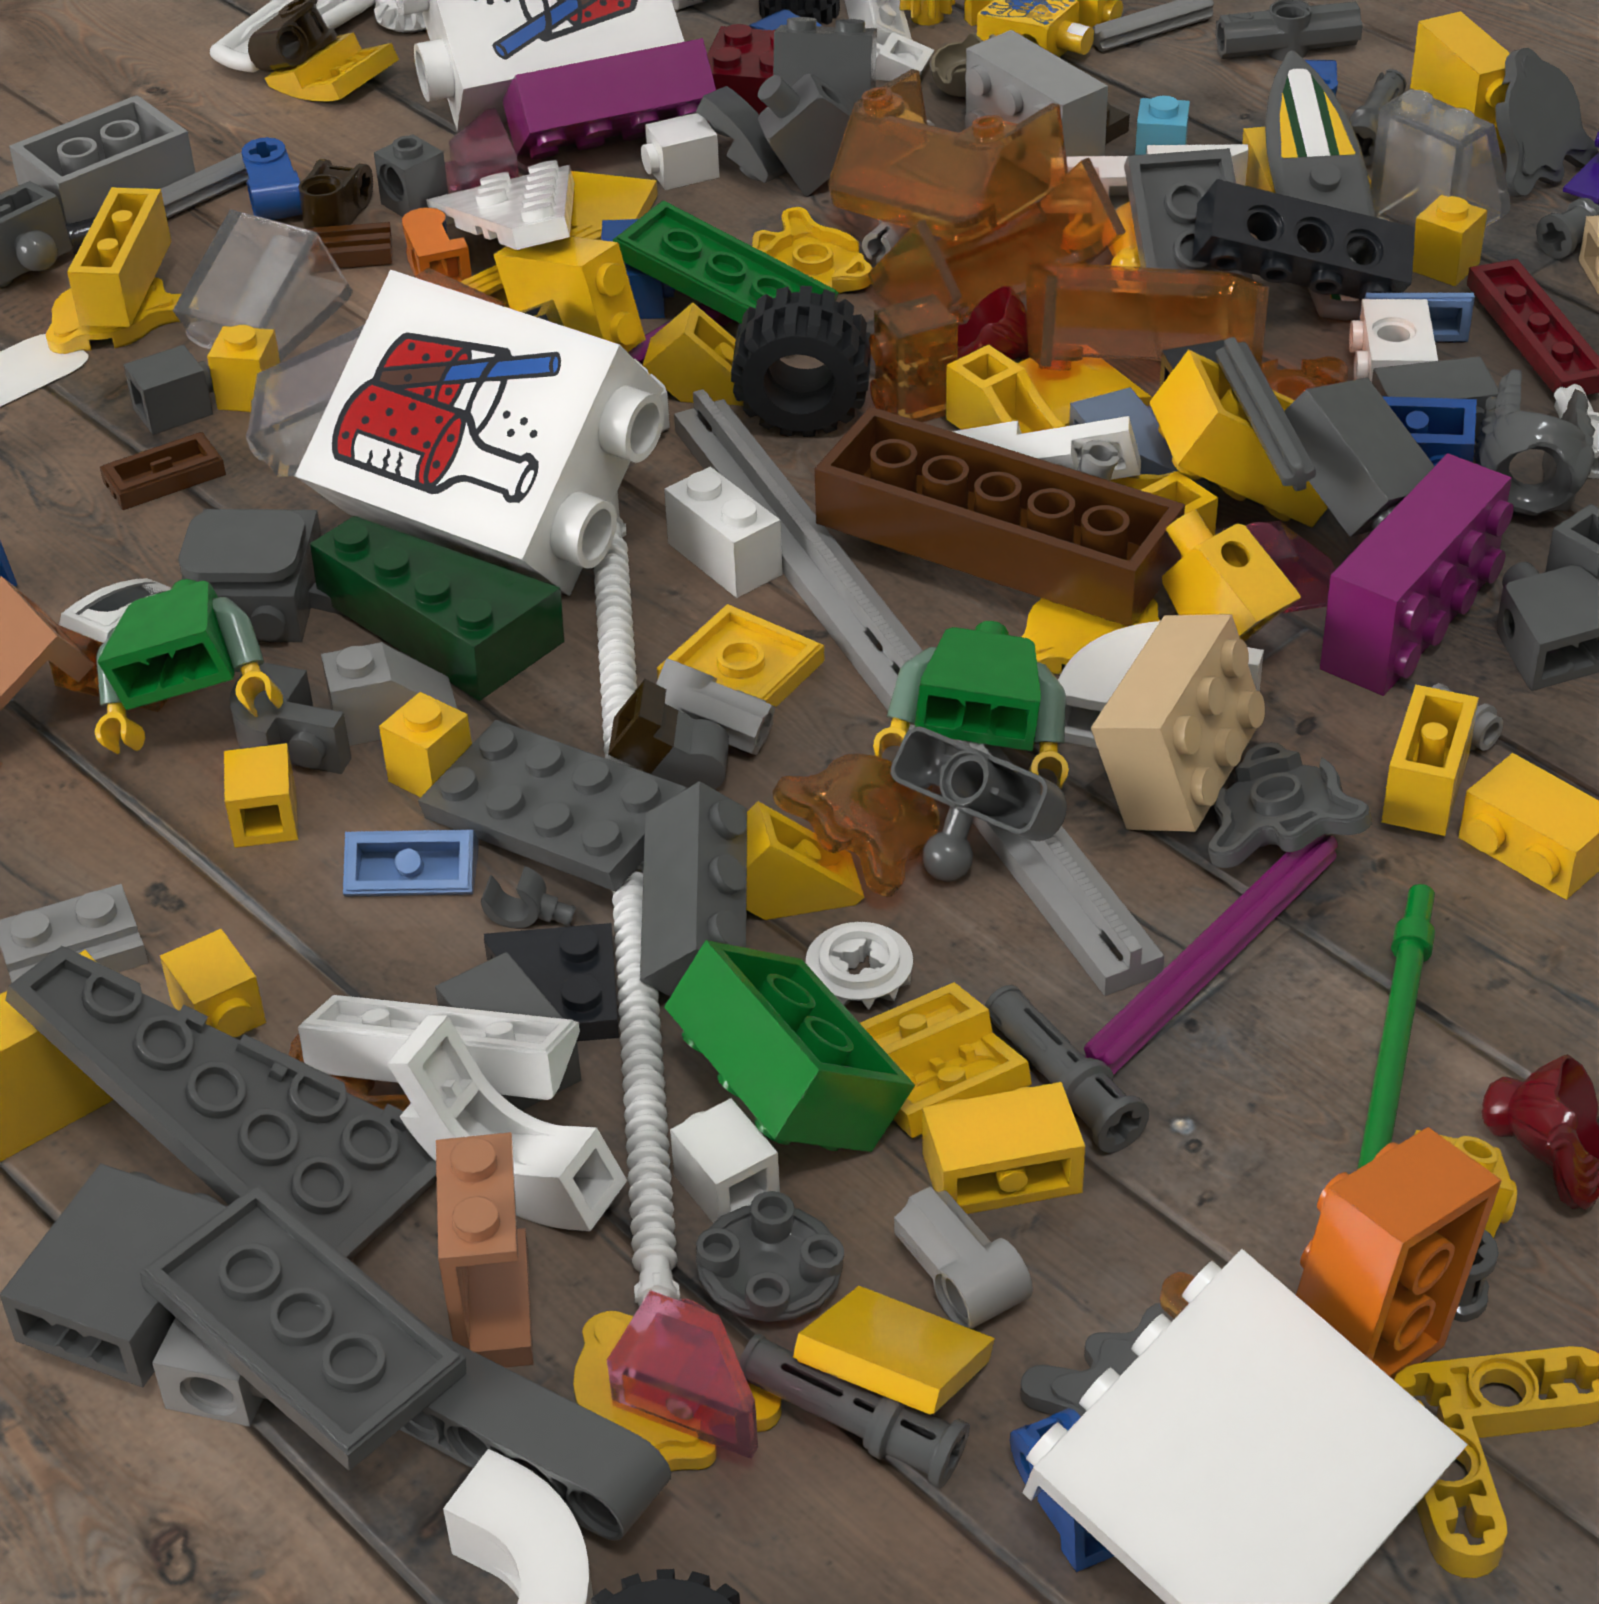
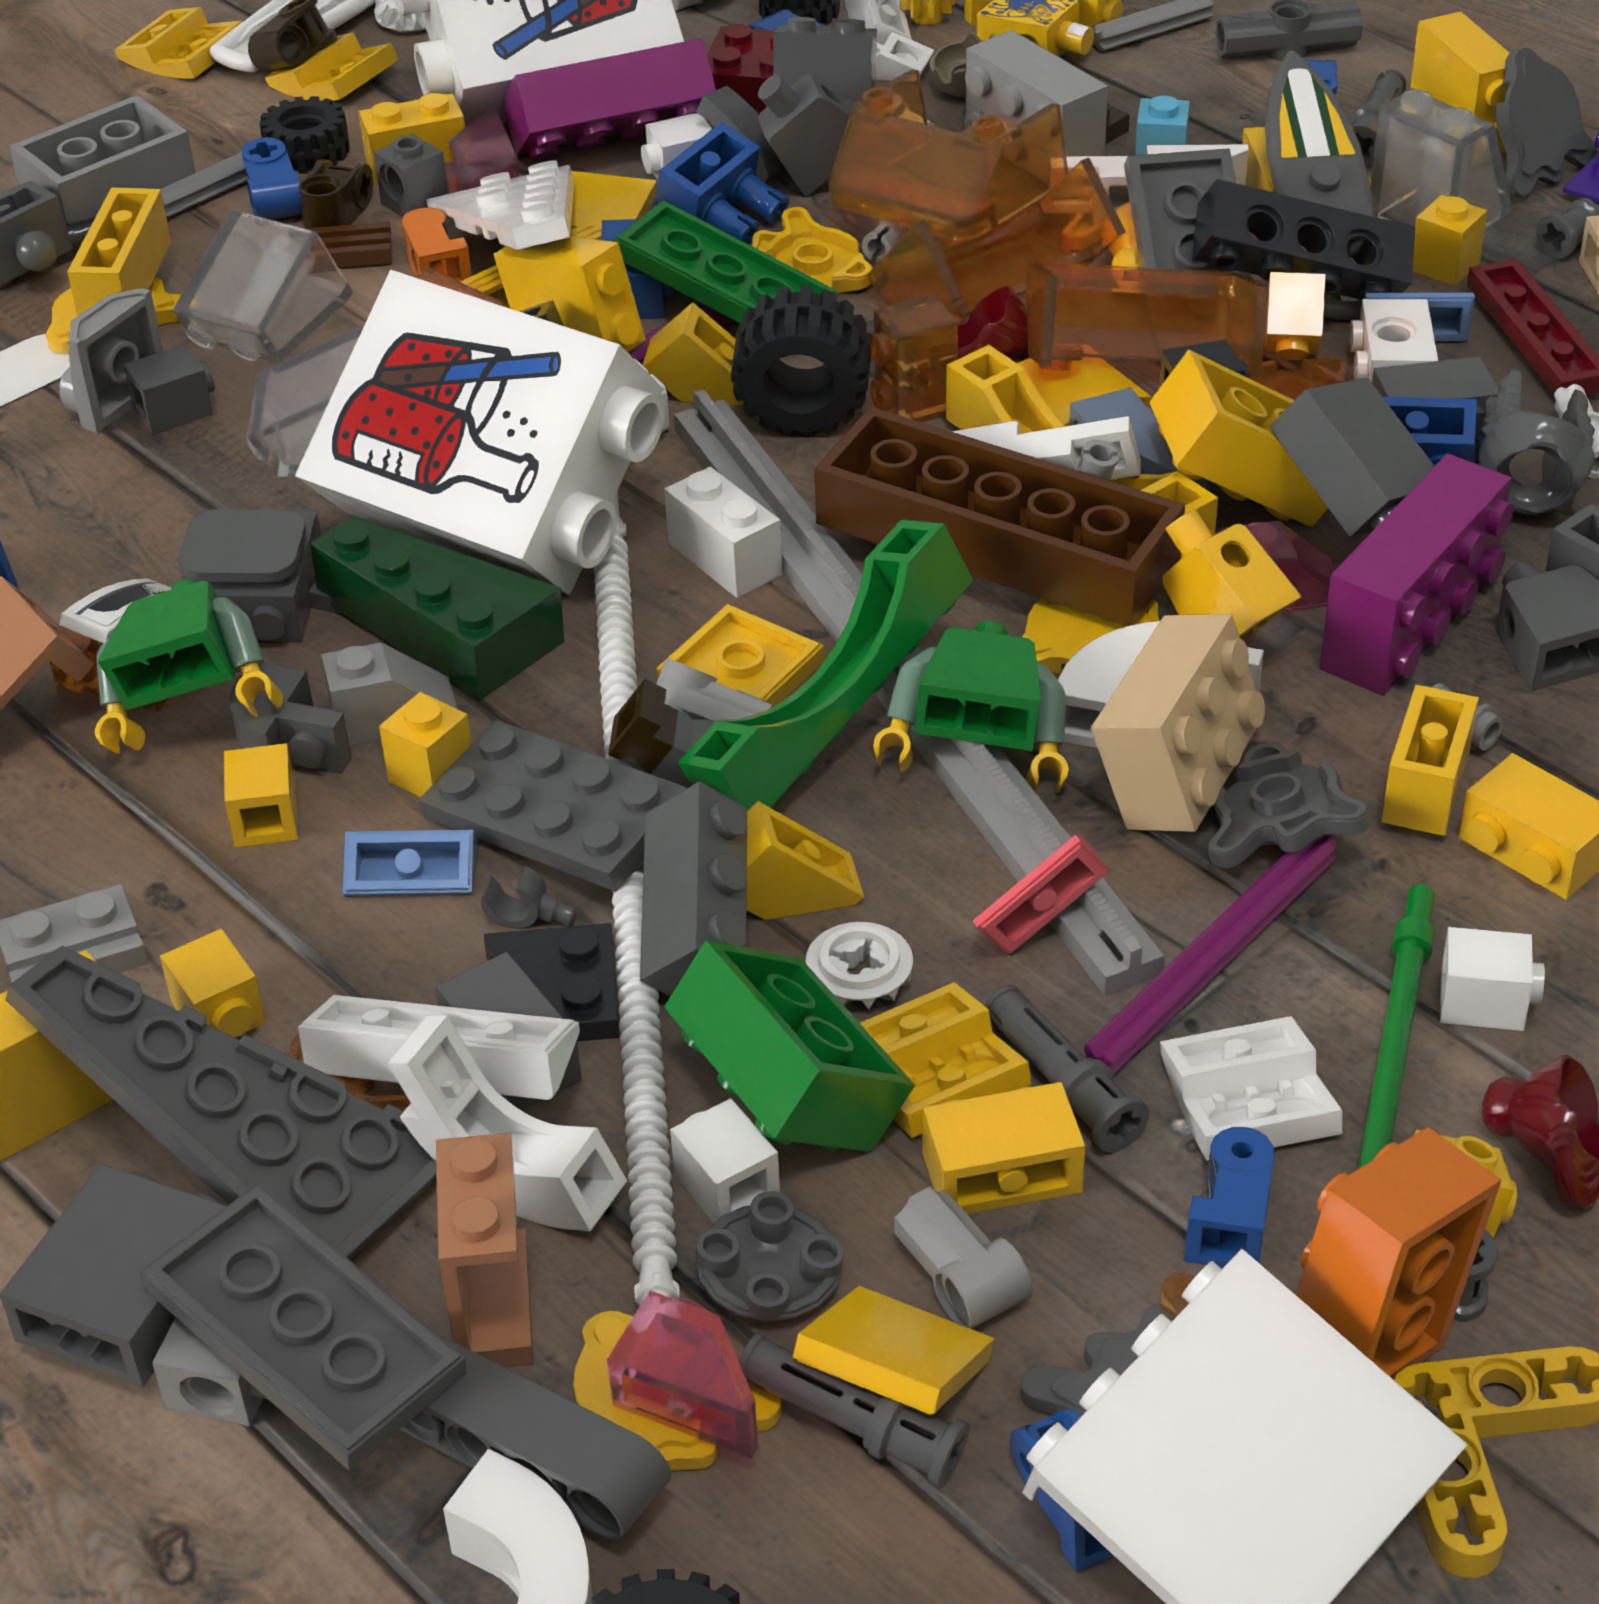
(100, 342): none -> light grey slope
(162, 470): reddish brown tile -> none
(175, 44): none -> yellow slope
(236, 360): yellow brick -> none
(308, 130): none -> black tyre
(431, 118): none -> yellow brick
(715, 177): none -> blue brick
(863, 811): clear orange tile -> none
(901, 595): none -> green arch
(974, 787): dark grey piece -> none
(1042, 894): none -> coral slope
(1237, 1199): none -> blue leg
(1251, 1079): none -> white slope
(1265, 414): dark grey axle -> none
(1294, 315): none -> slope
(1489, 979): none -> white brick

